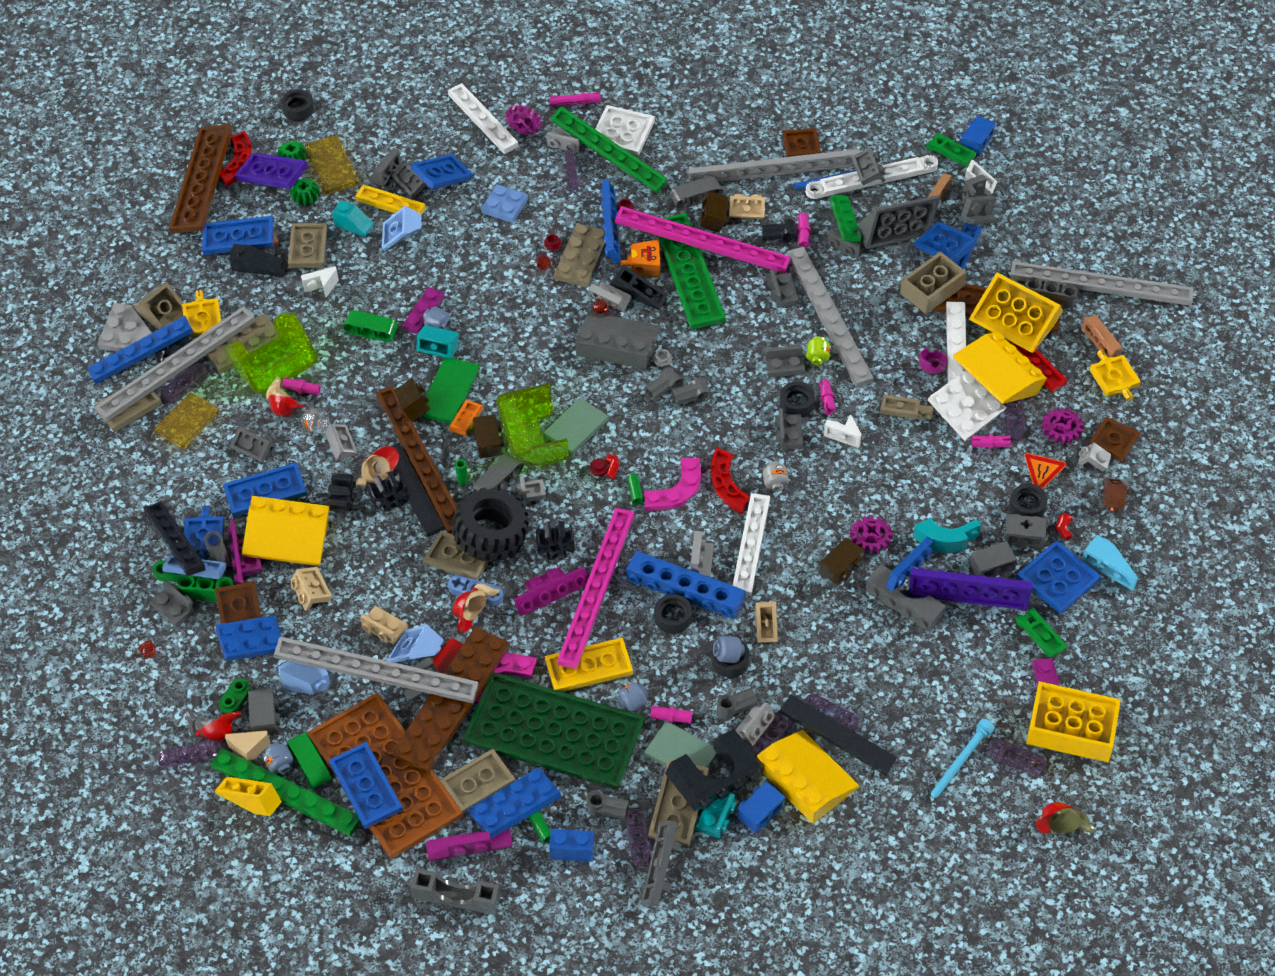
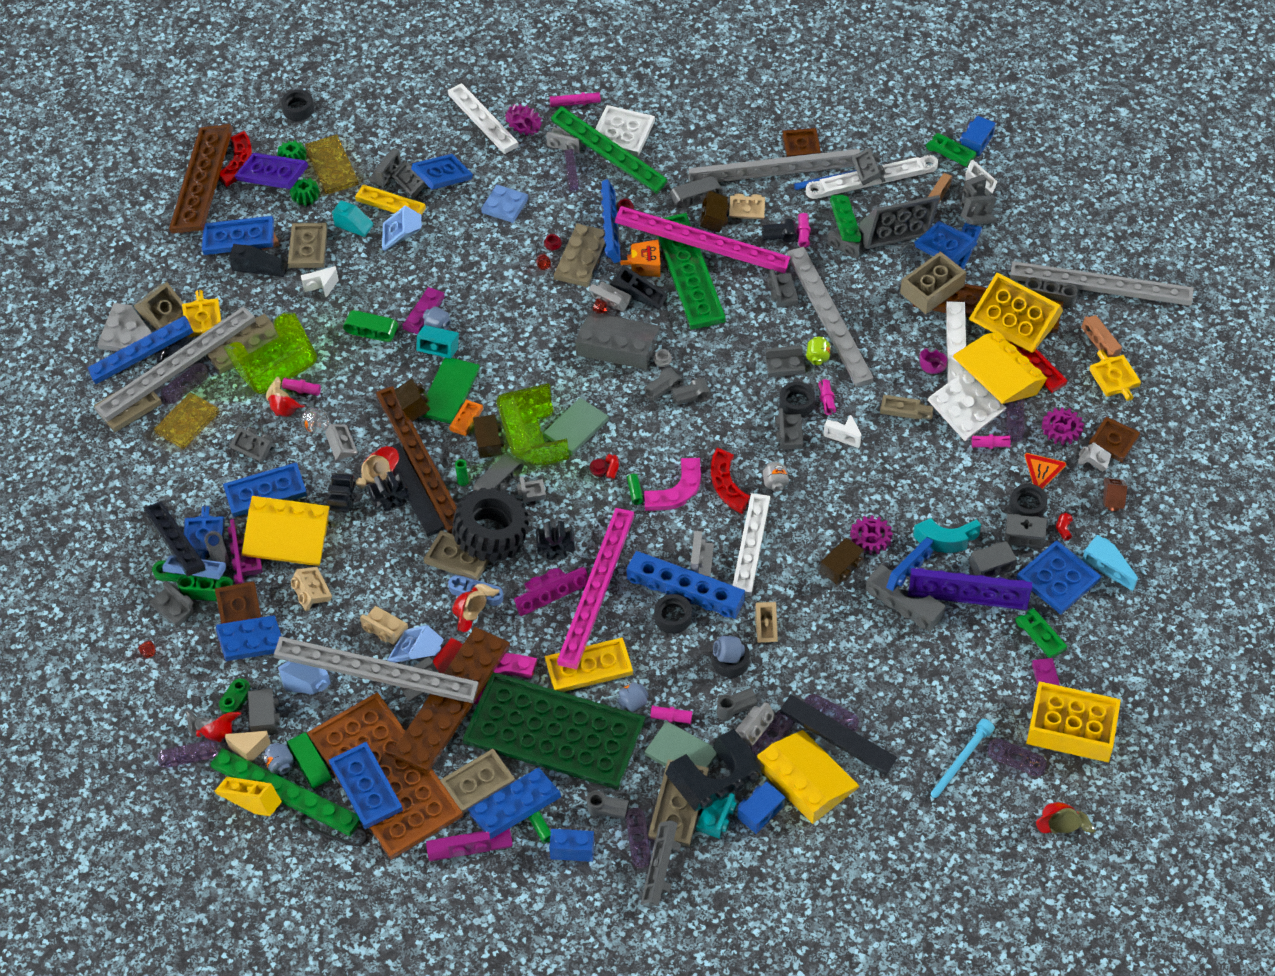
(433, 888): dark grey arch -> none

